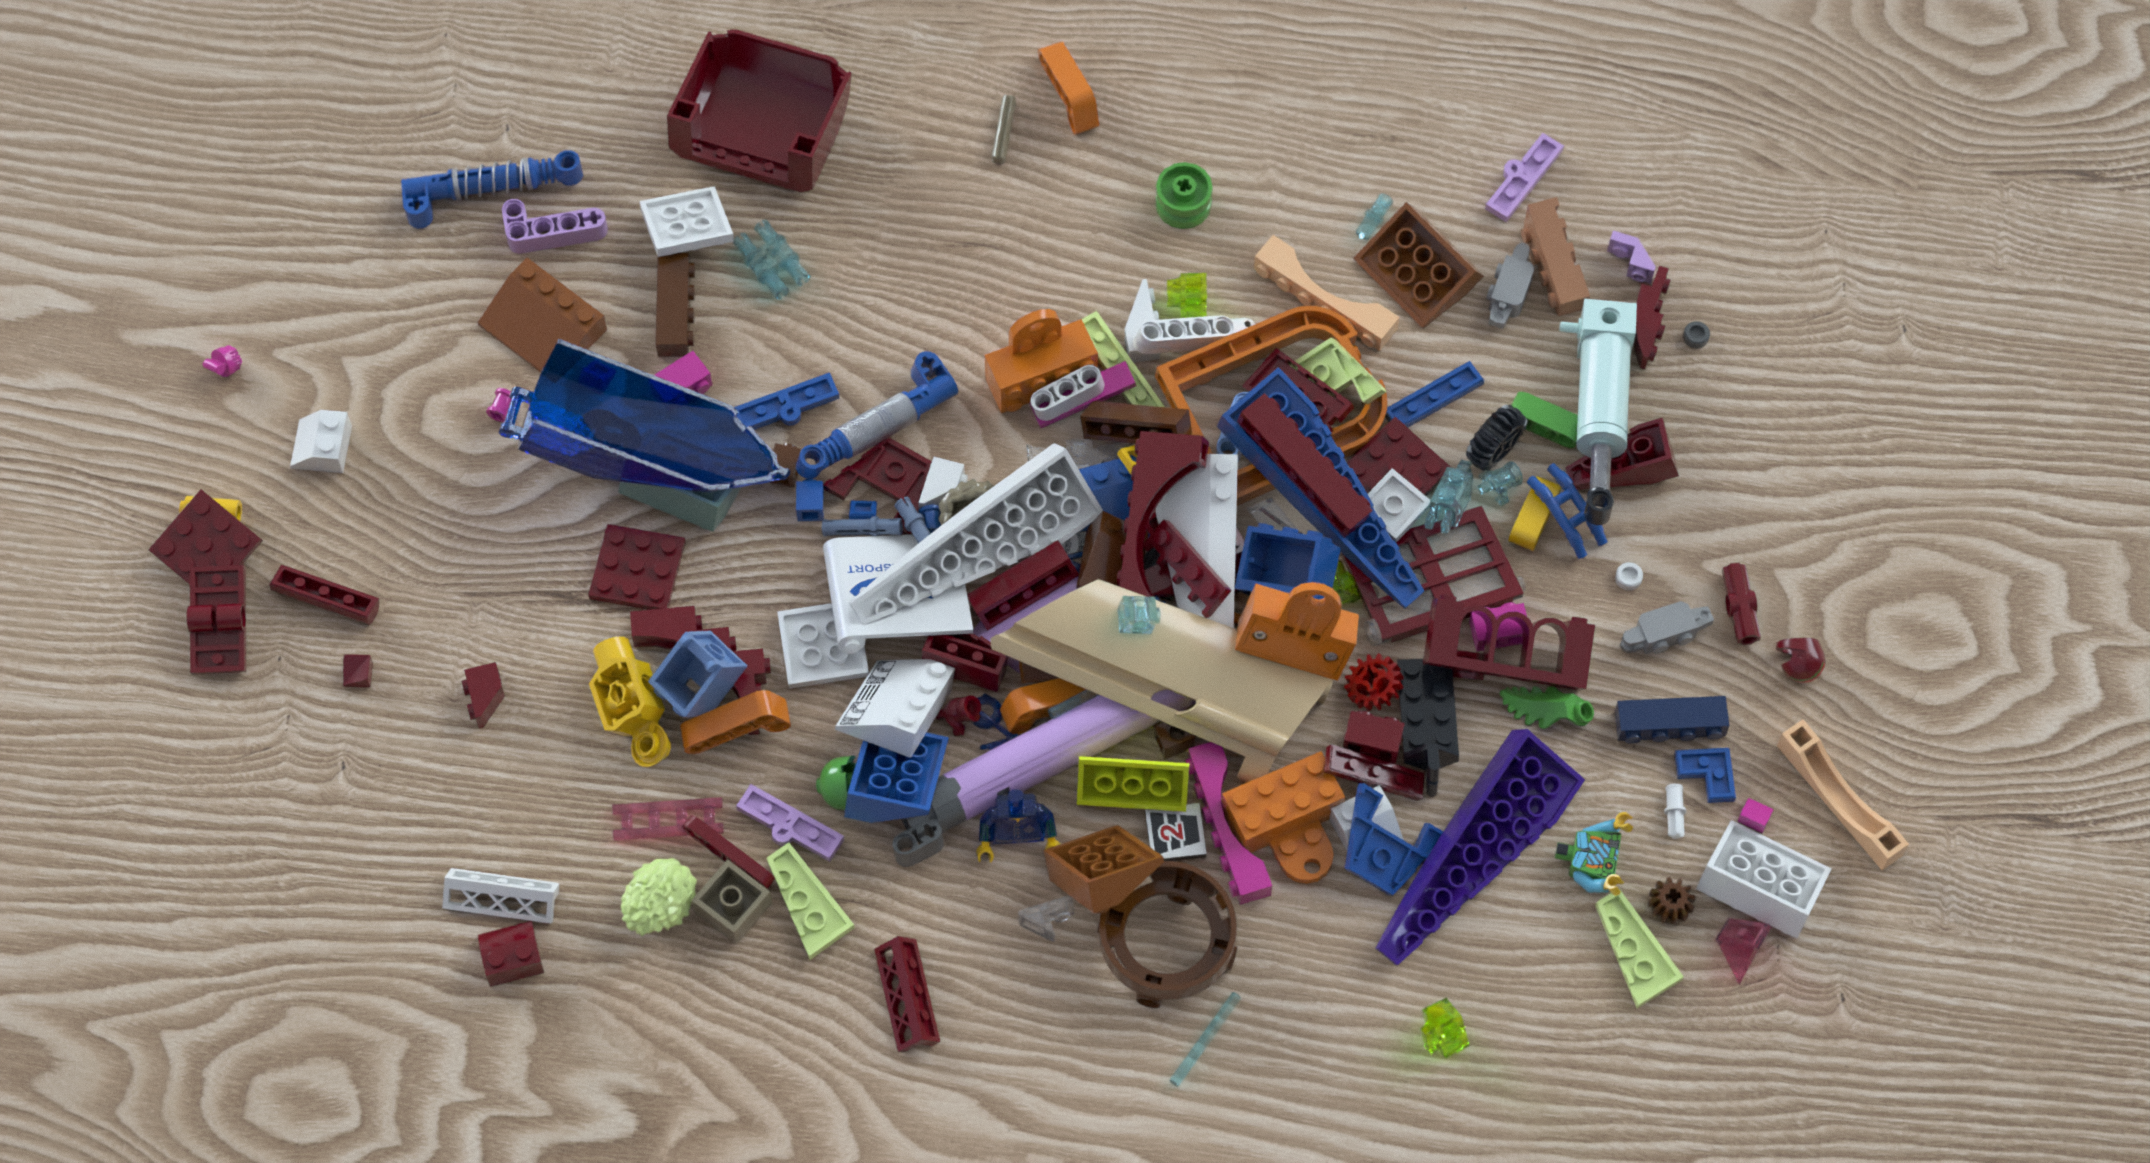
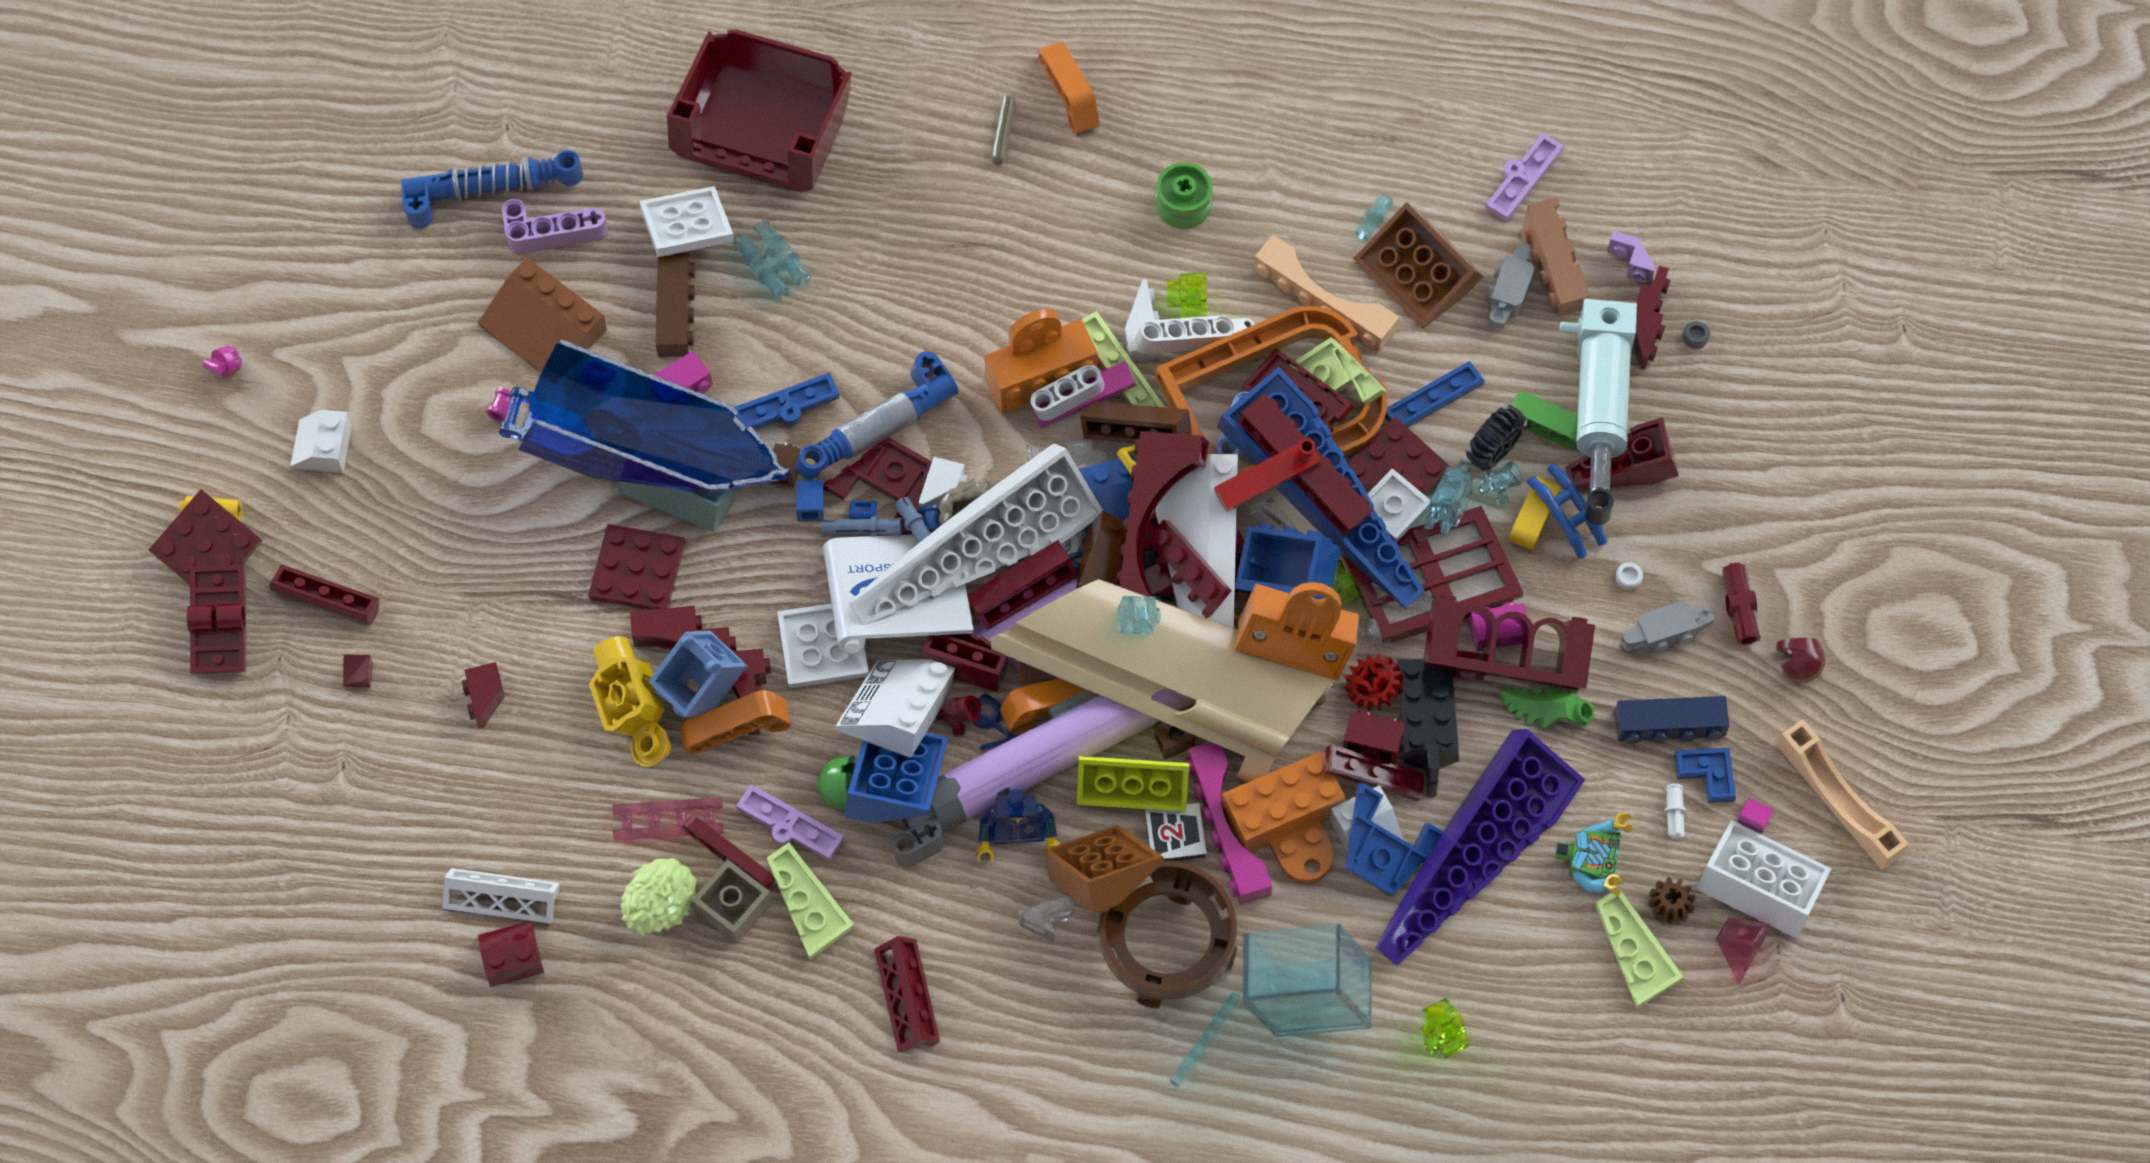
(1267, 475): none -> red piece
(1307, 980): none -> clear light blue piece

